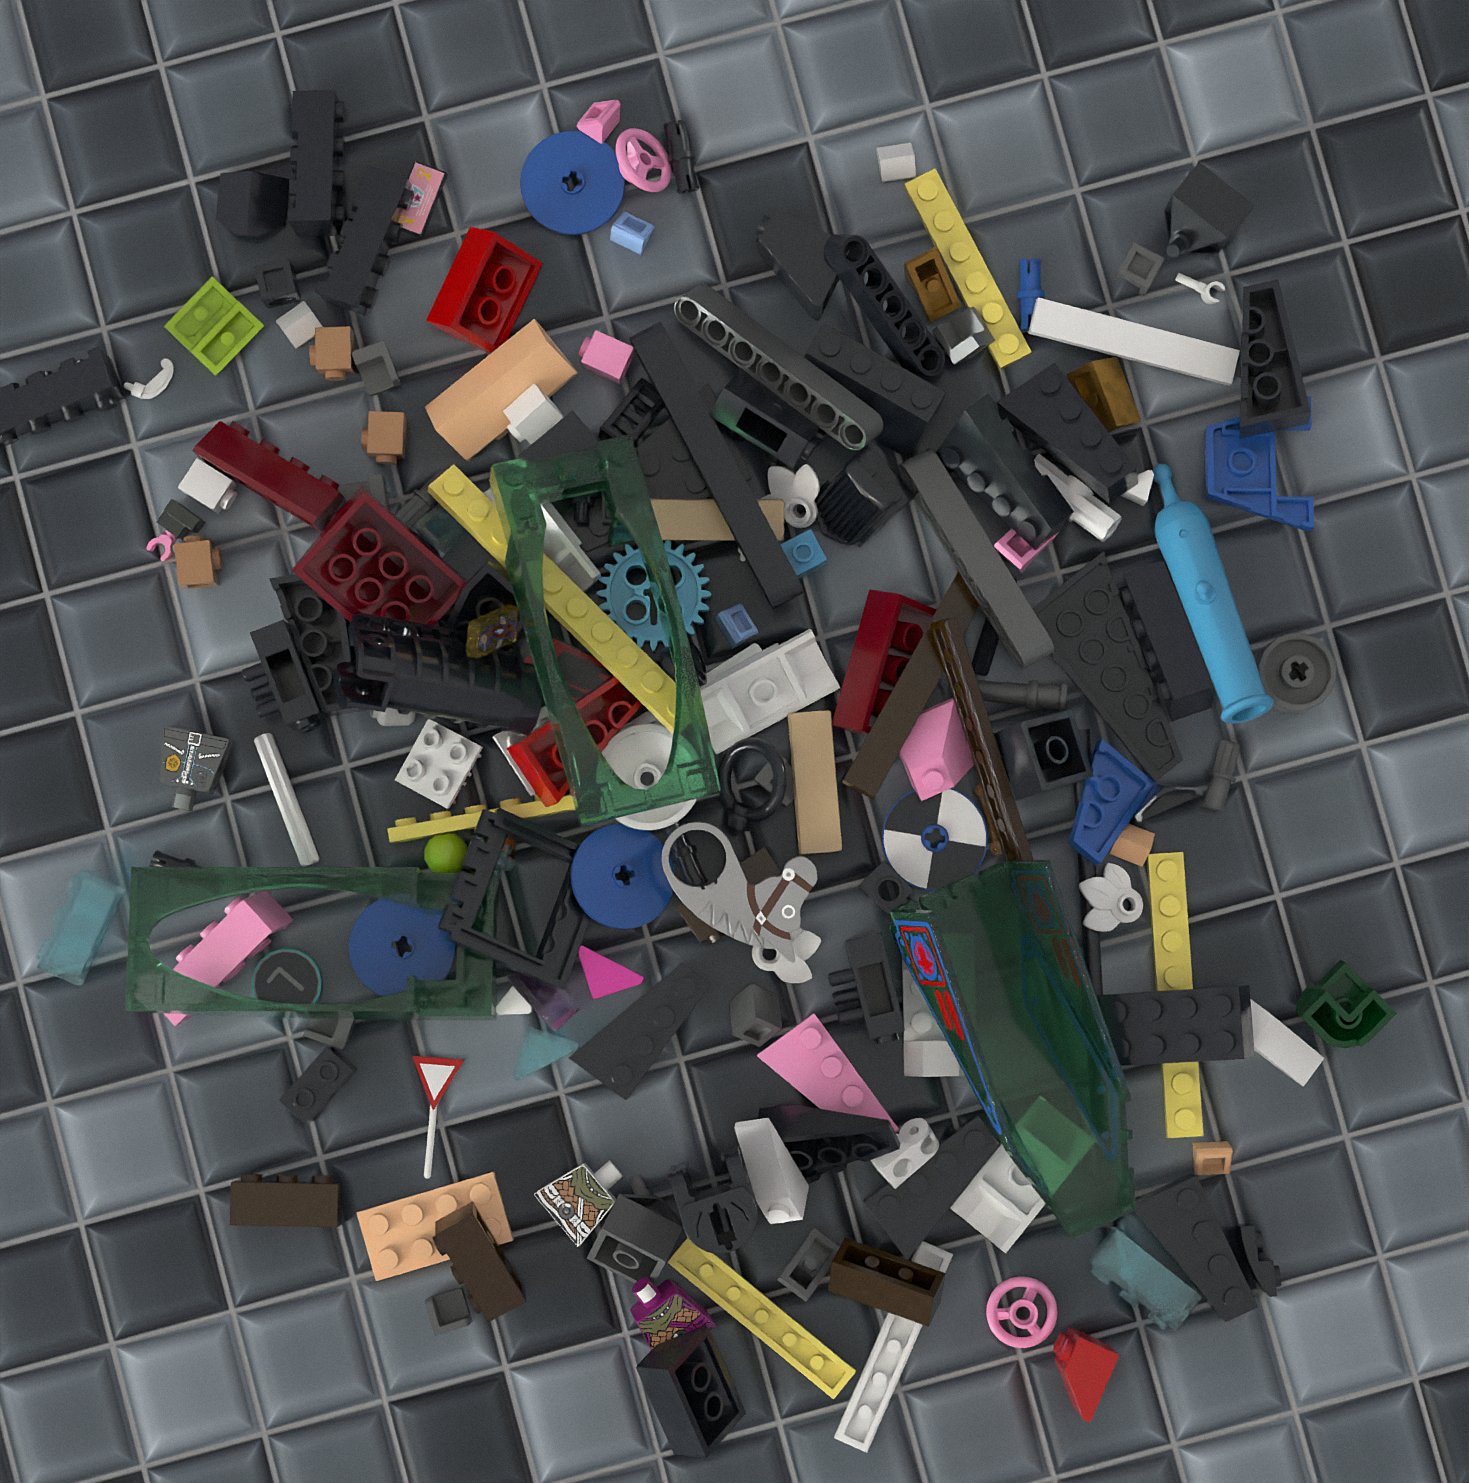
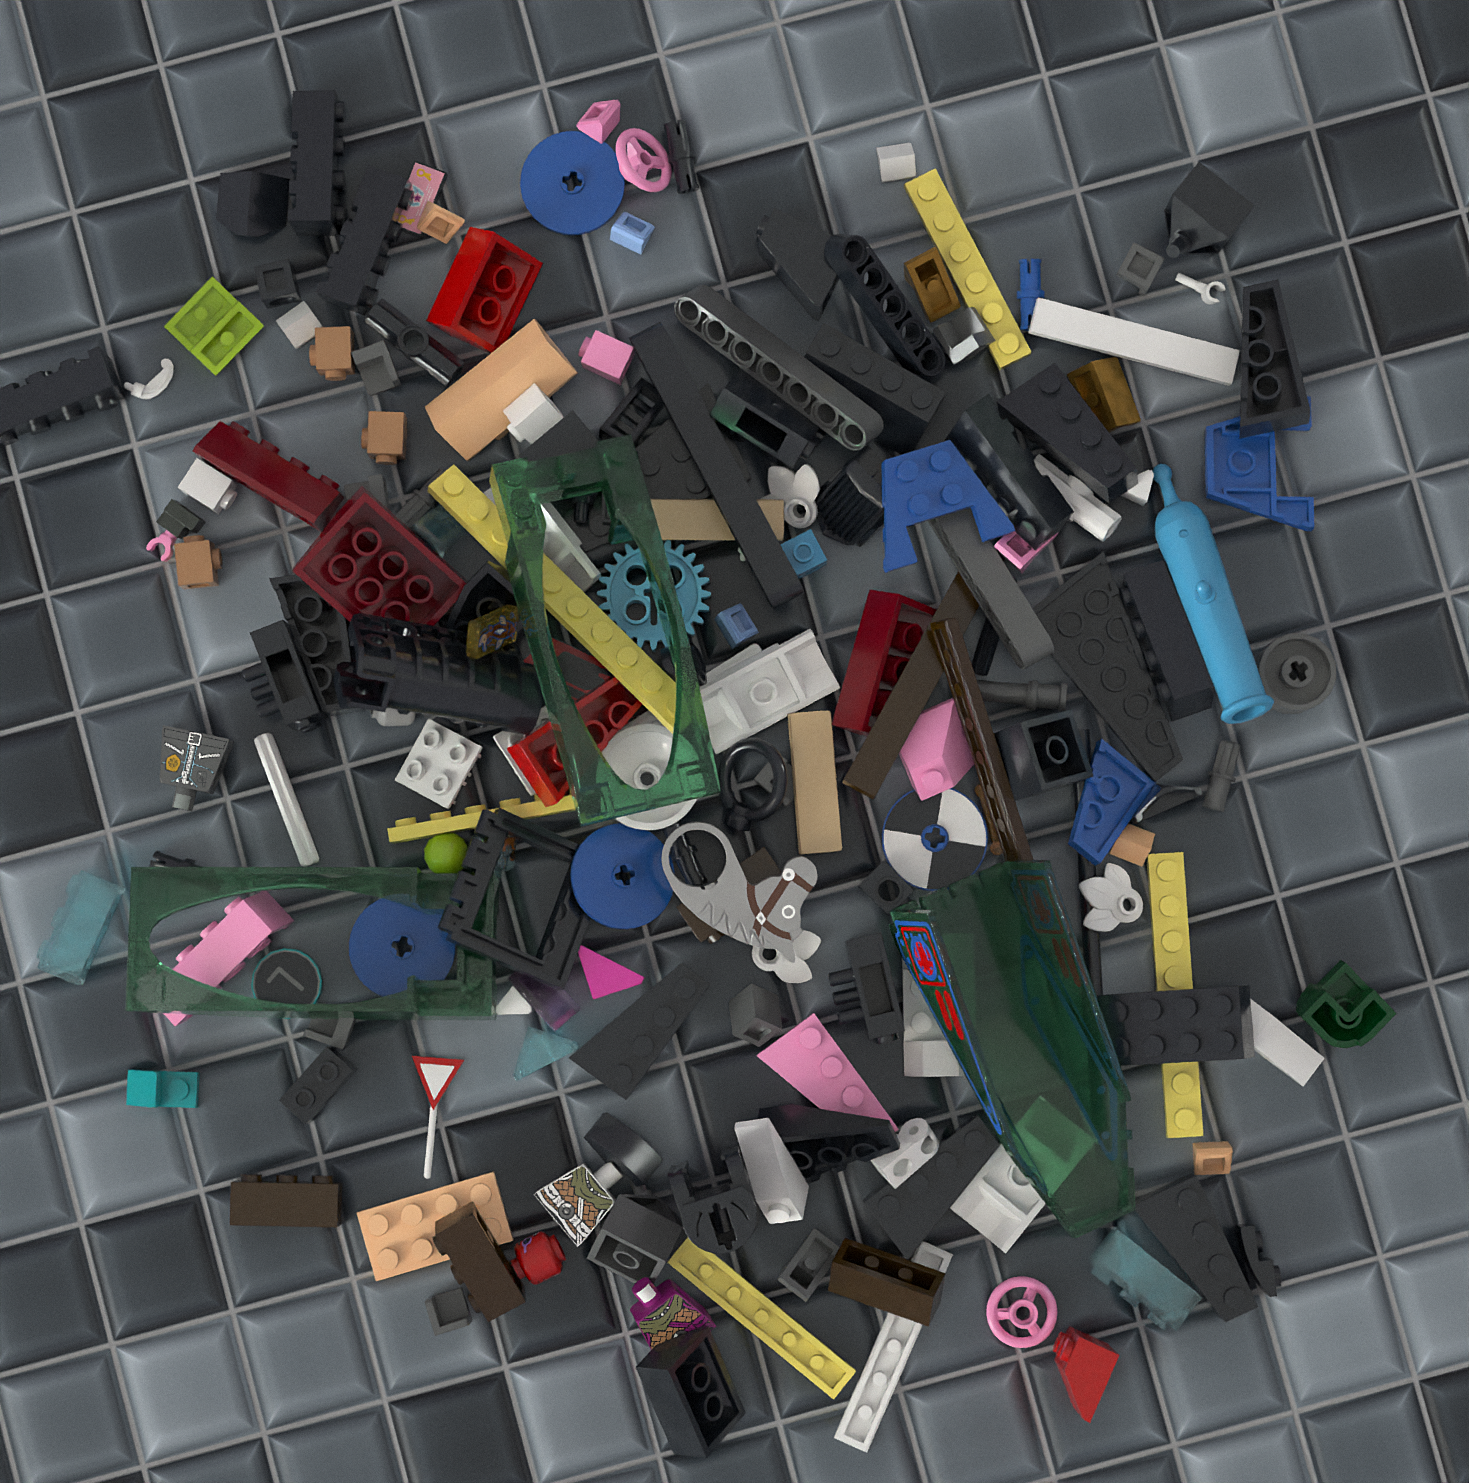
(162, 1088): none -> teal slope
(398, 329): none -> black piece
(439, 222): none -> light nougat slope
(538, 1258): none -> red head
(622, 1145): none -> black slope
(929, 486): none -> blue wing

